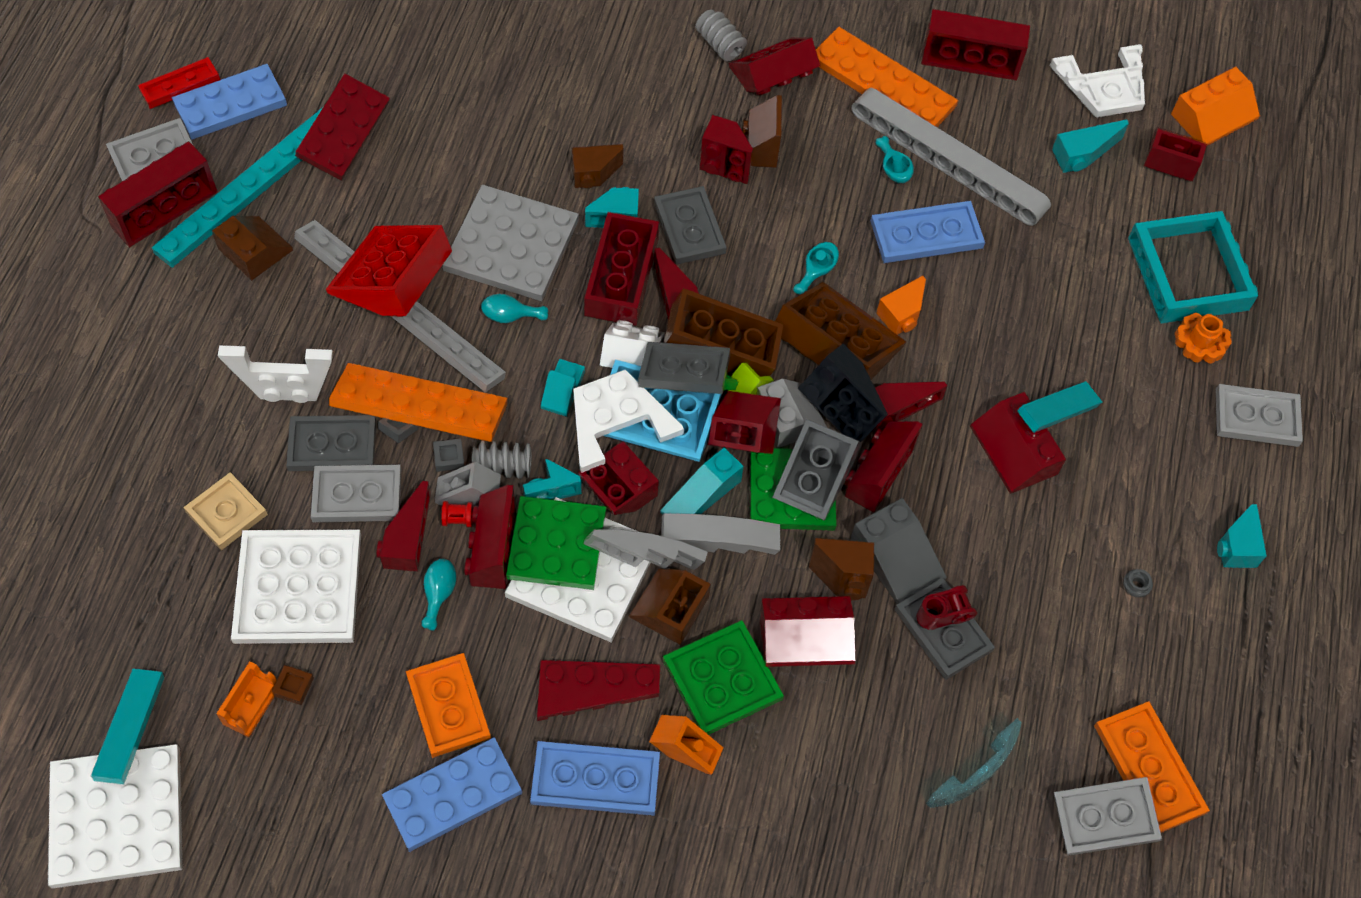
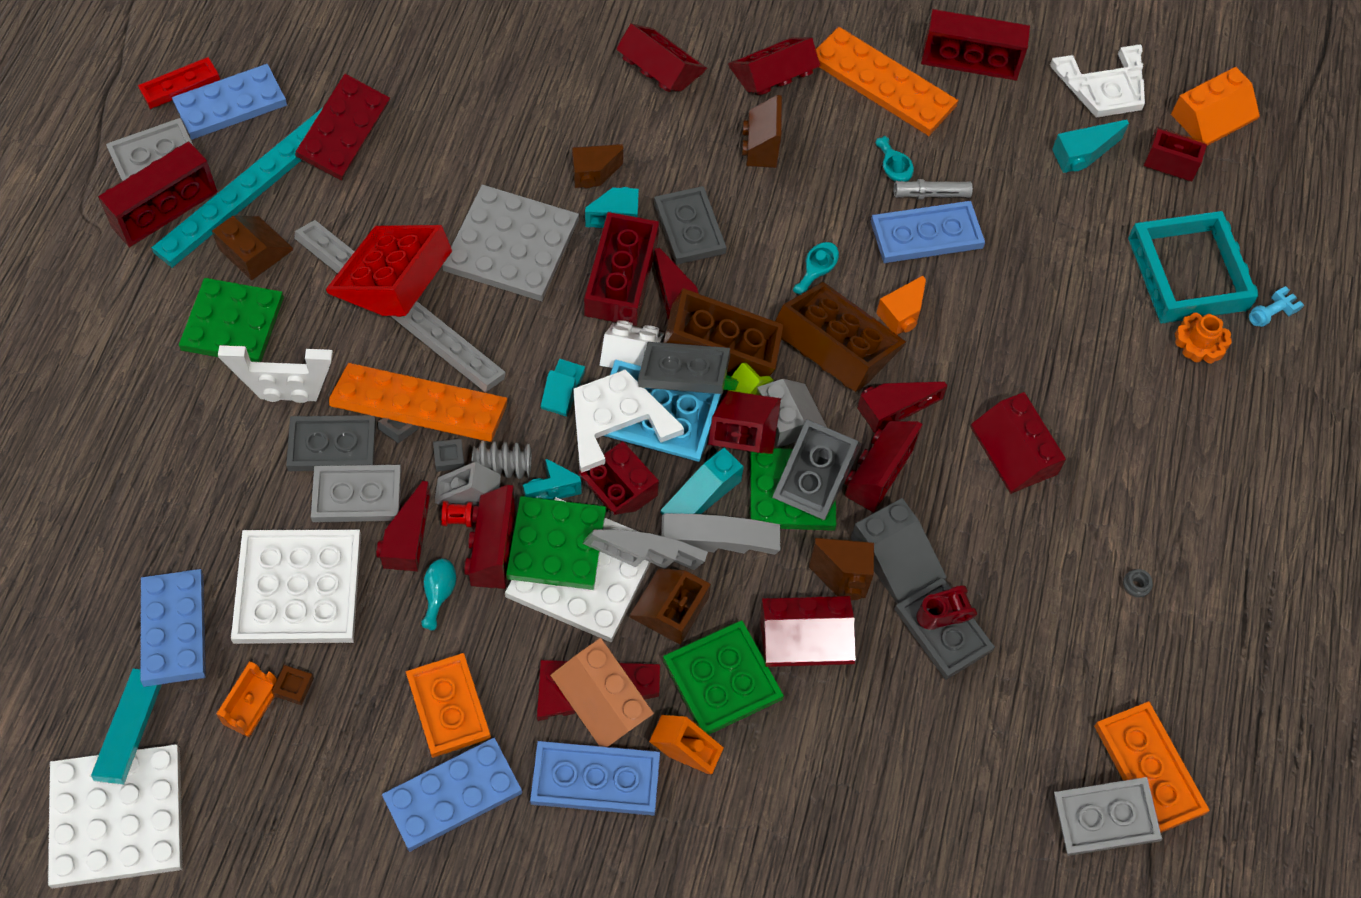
(172, 628): none -> medium blue plate
(225, 511): tan plate -> none
(231, 317): none -> green plate
(507, 309): teal piece -> none
(601, 693): none -> nougat slope
(659, 58): none -> dark red slope
(721, 34): light grey piece -> none
(726, 150): dark red slope -> none
(845, 394): black slope -> none
(932, 189): none -> light grey pin
(951, 156): light grey beam -> none
(954, 791): clear light blue slope -> none
(1059, 406): teal tile -> none
(1243, 542): teal slope -> none
(1259, 415): light grey plate -> none
(1262, 315): none -> medium azure hinge

